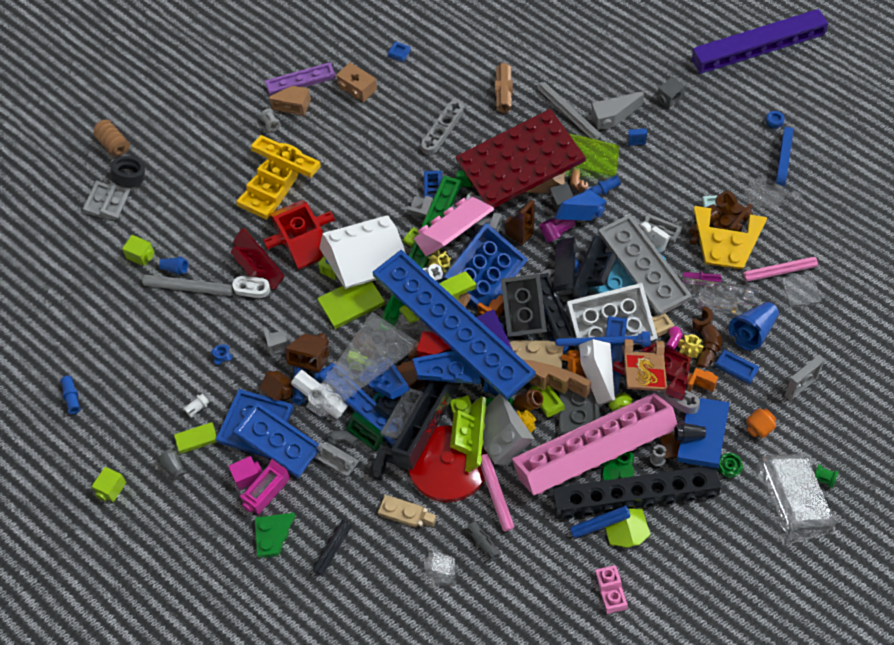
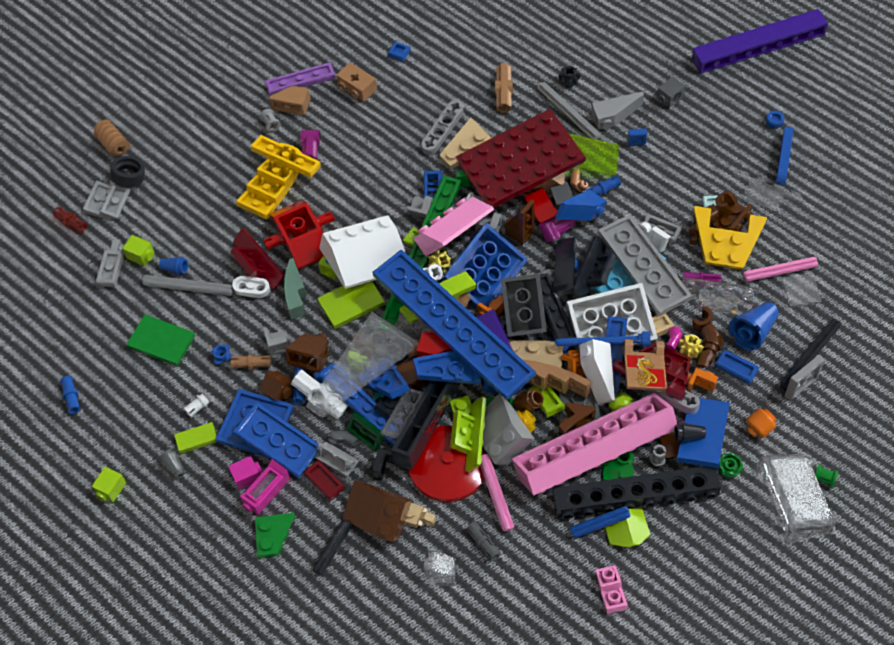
(70, 219): none -> clear red pin
(111, 265): none -> light grey hinge
(161, 340): none -> green tile
(250, 361): none -> medium nougat pin
(294, 290): none -> sand green slope
(310, 141): none -> magenta piece
(324, 480): none -> dark red tile
(377, 510): none -> reddish brown slope
(467, 138): none -> tan wing
(543, 206): none -> red slope
(569, 76): none -> black gear
(579, 416): none -> reddish brown slope
(812, 351): none -> black axle

